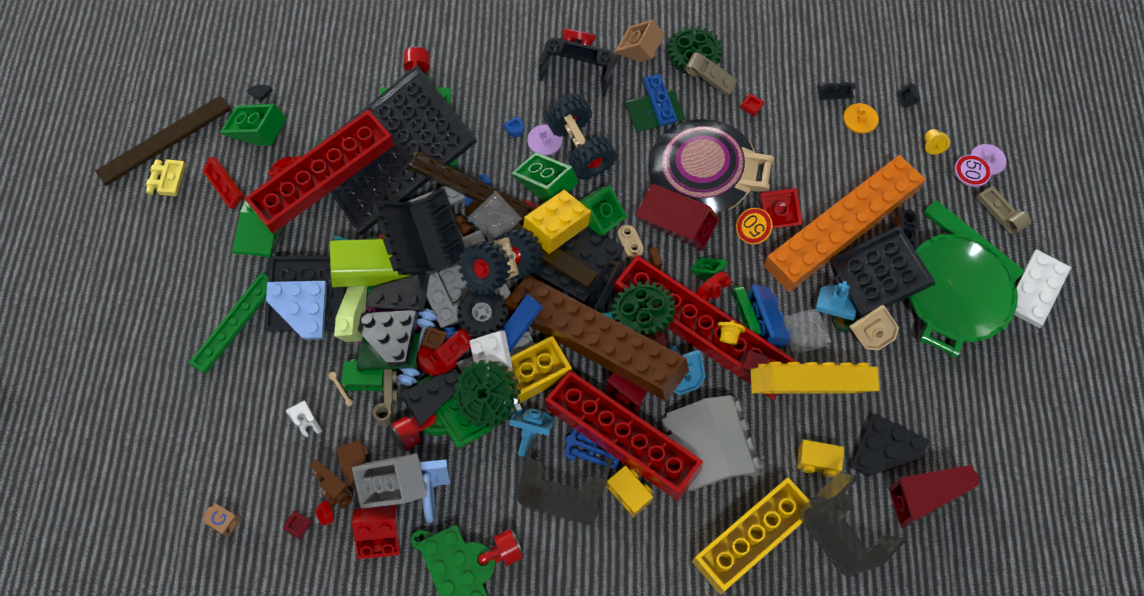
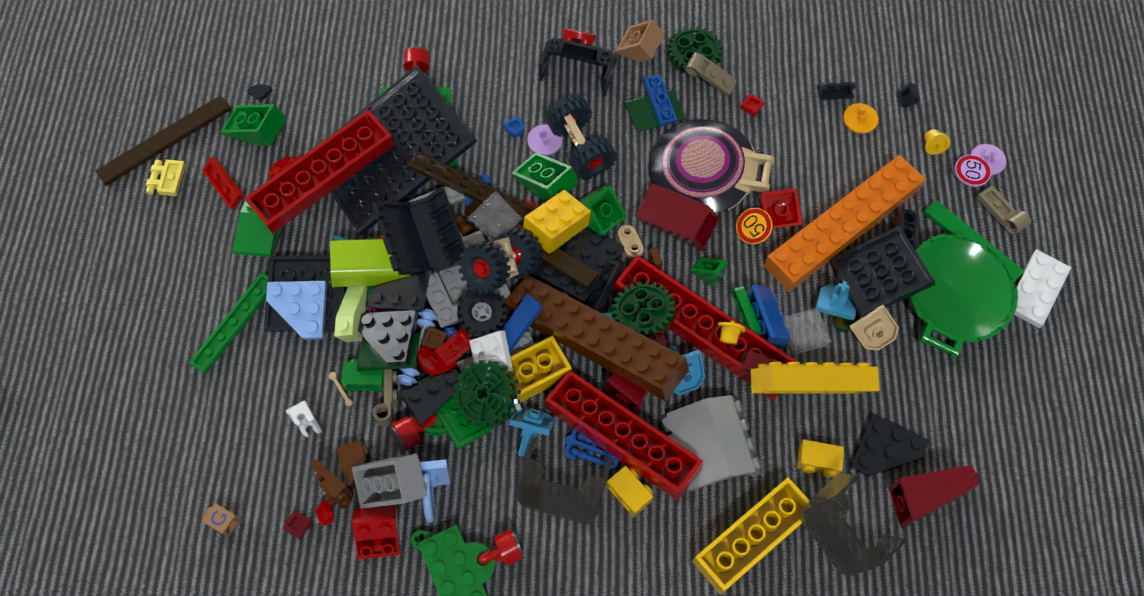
(714, 285): red tile -> none

